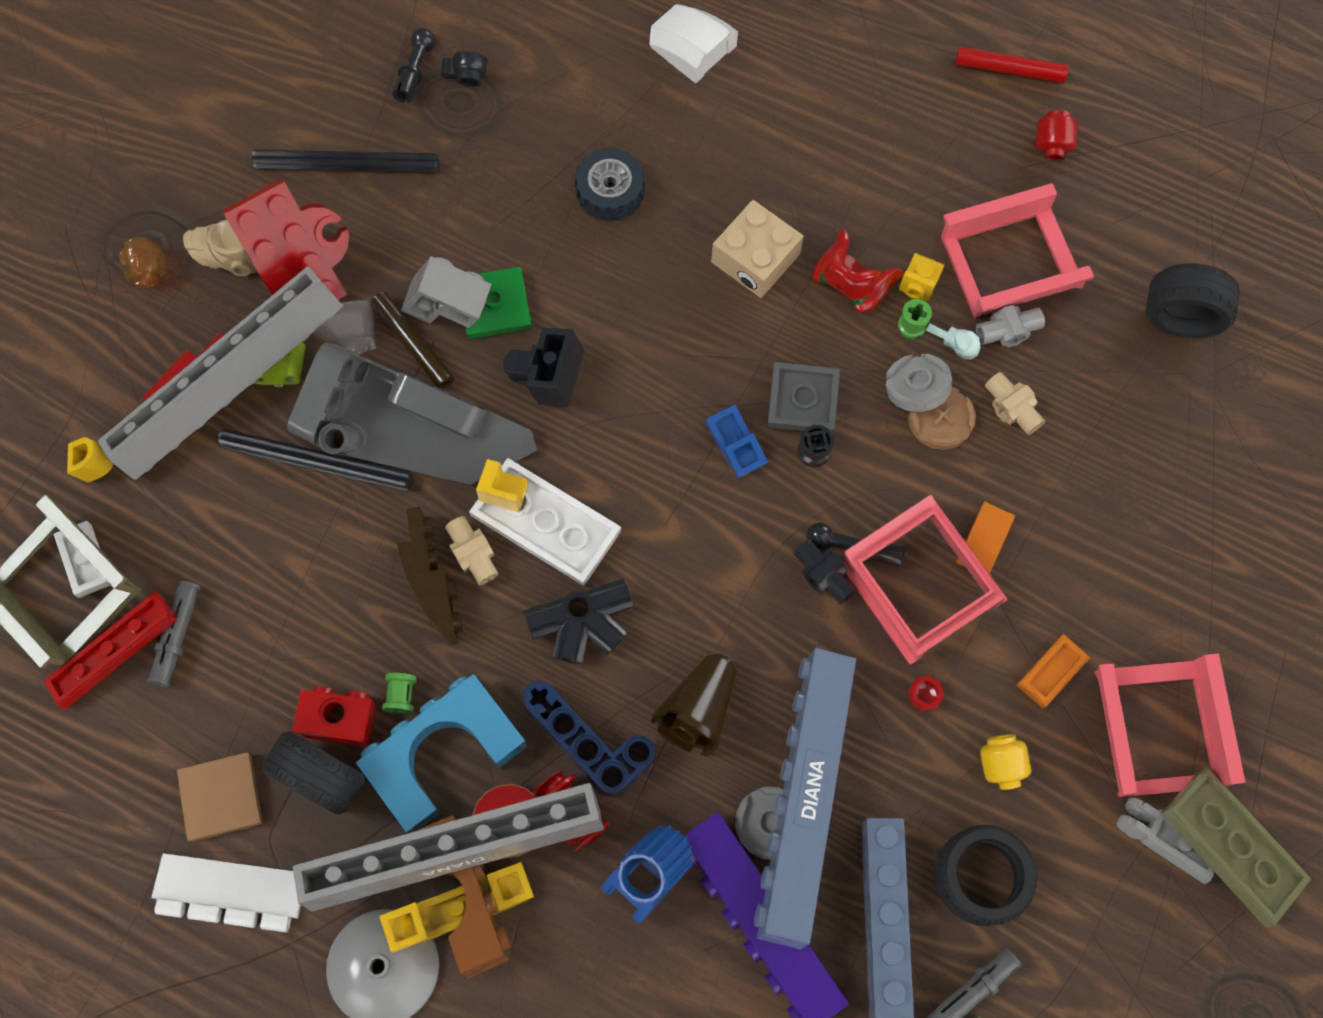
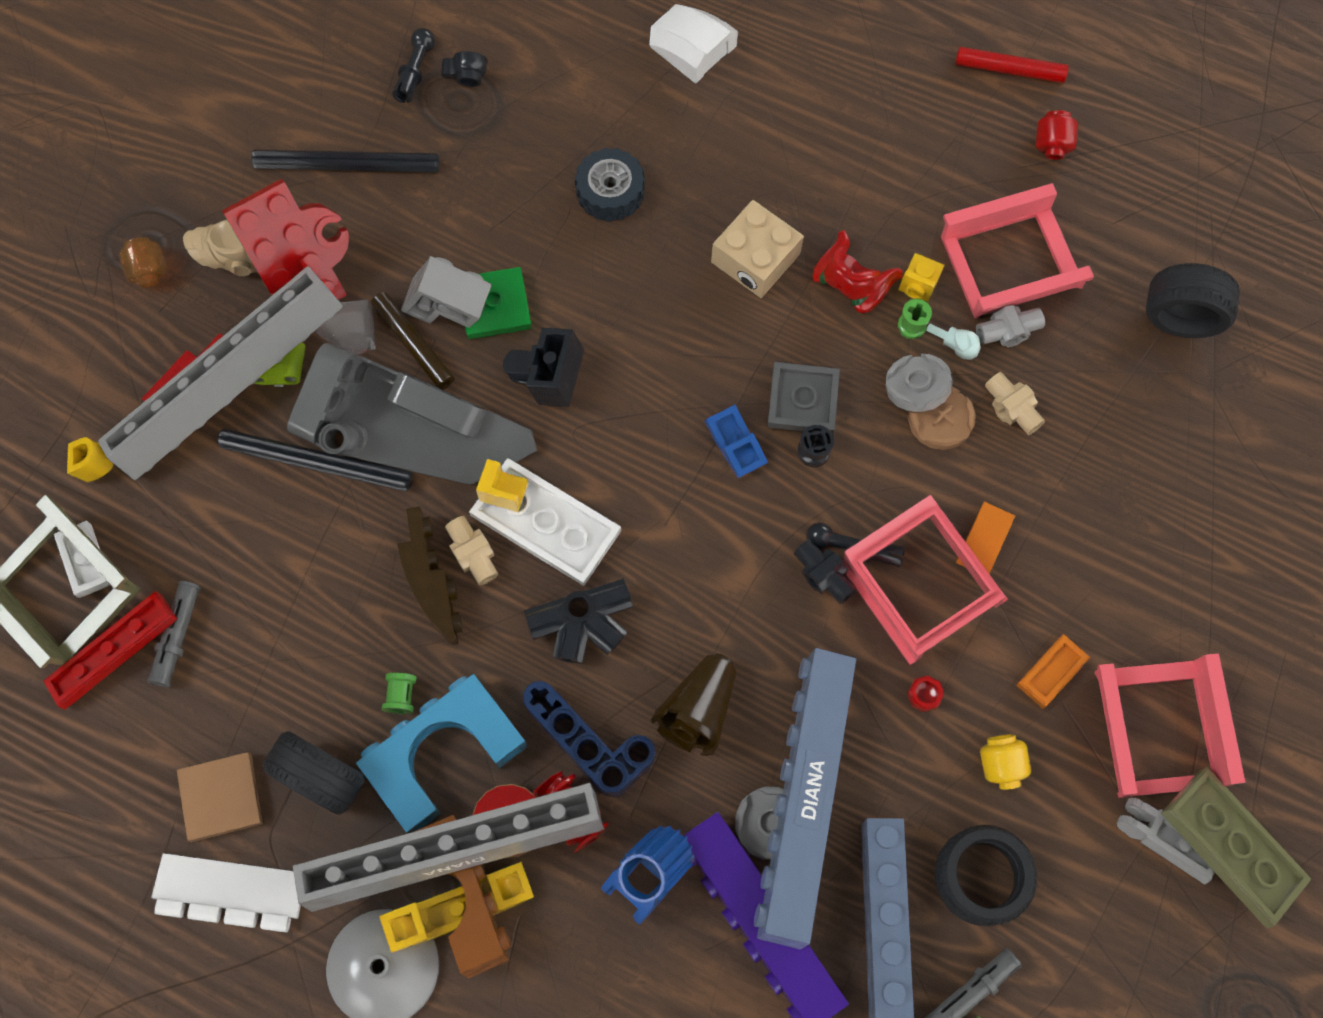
(353, 729): red brick -> none

